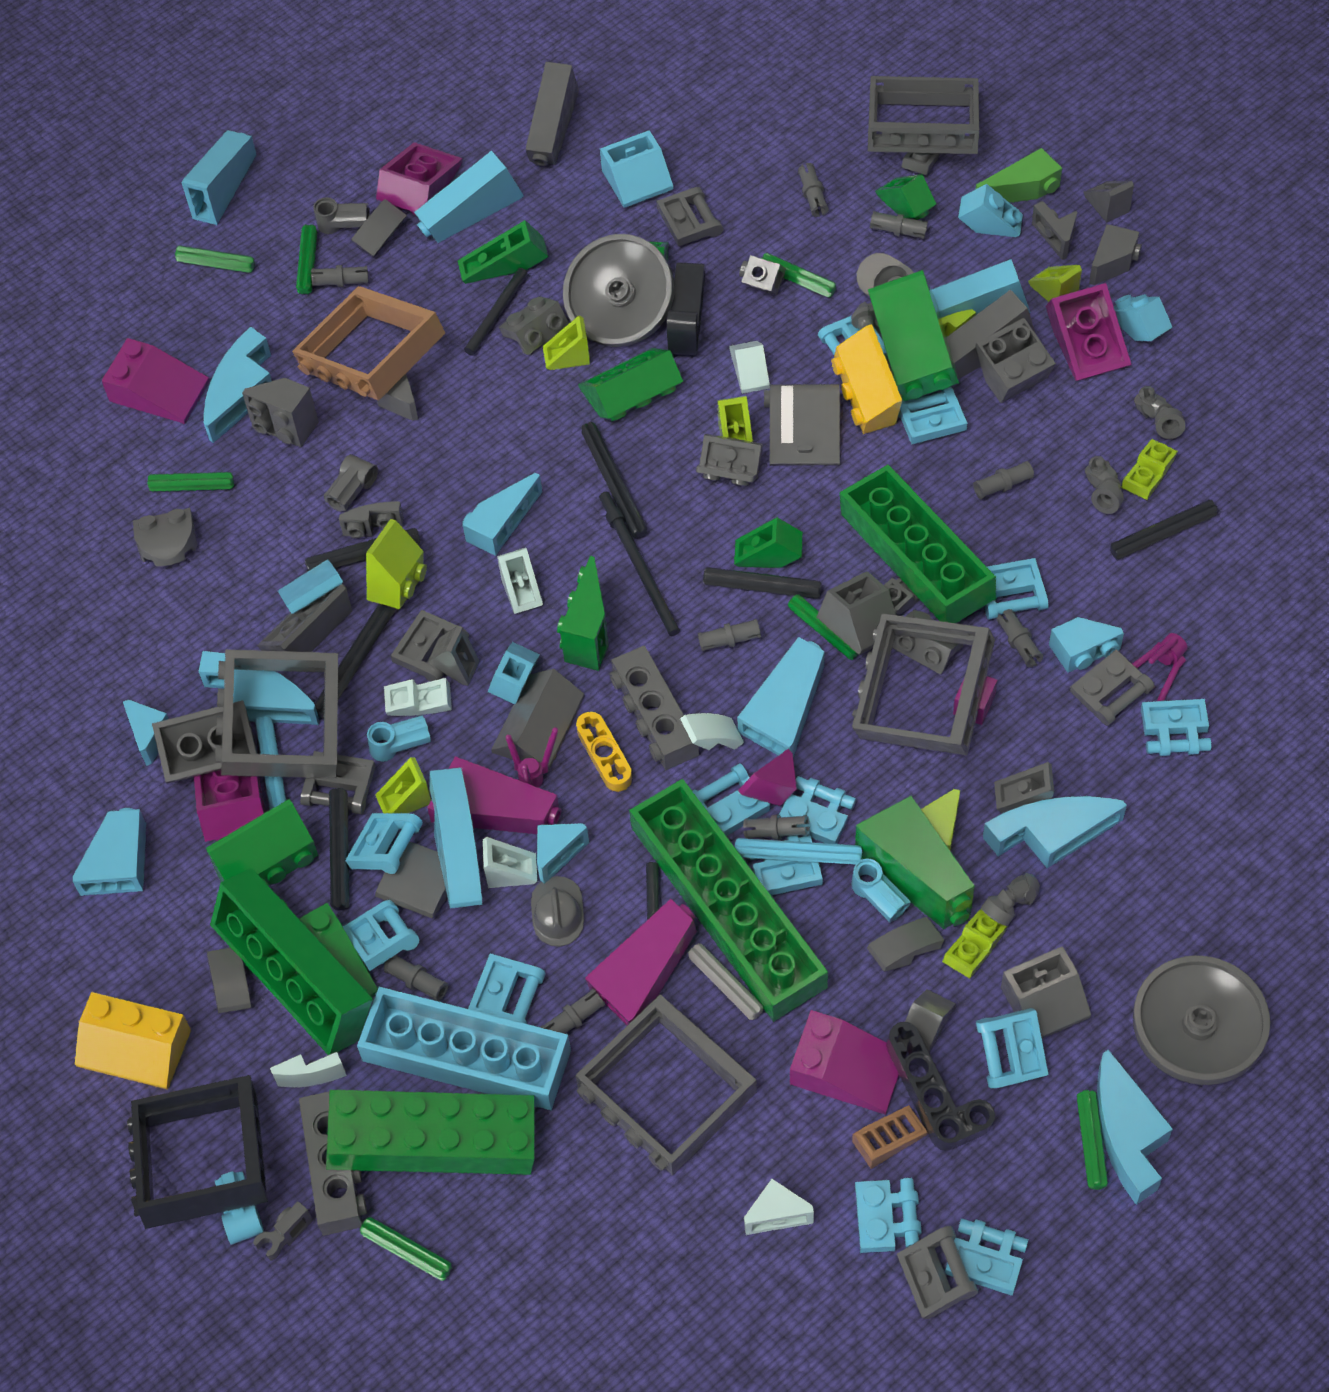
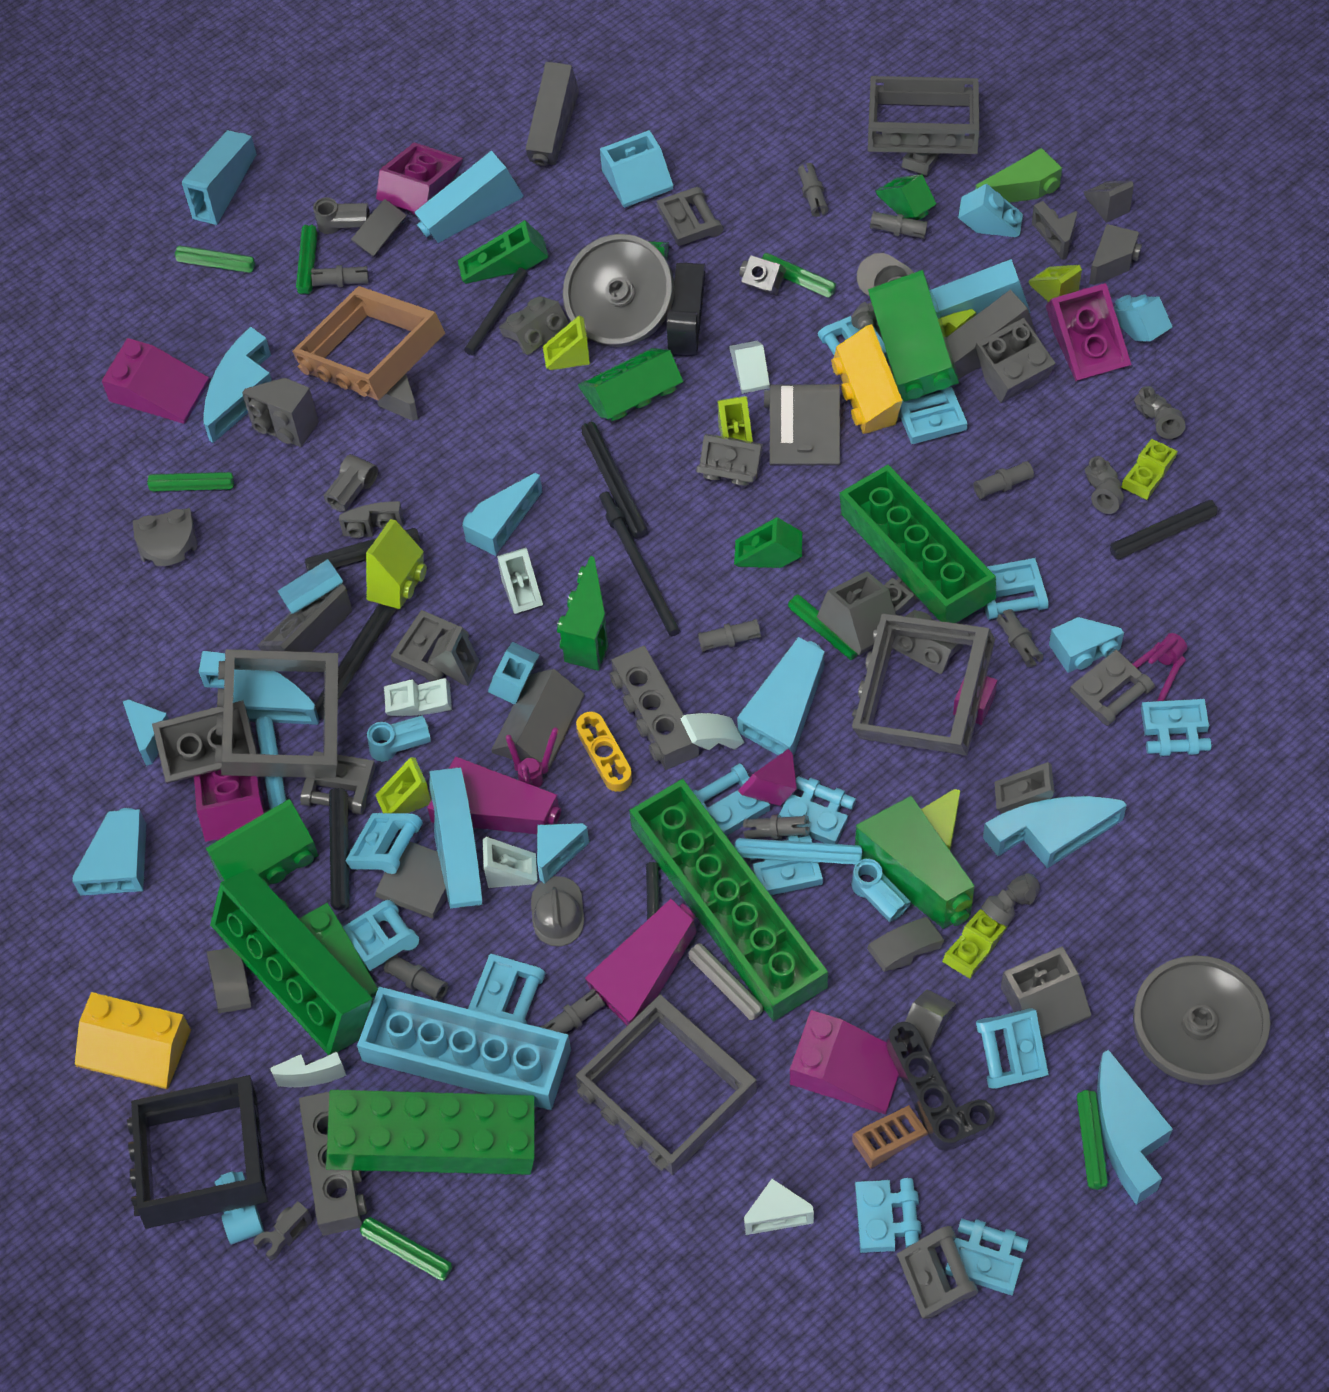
(762, 582): black axle -> none

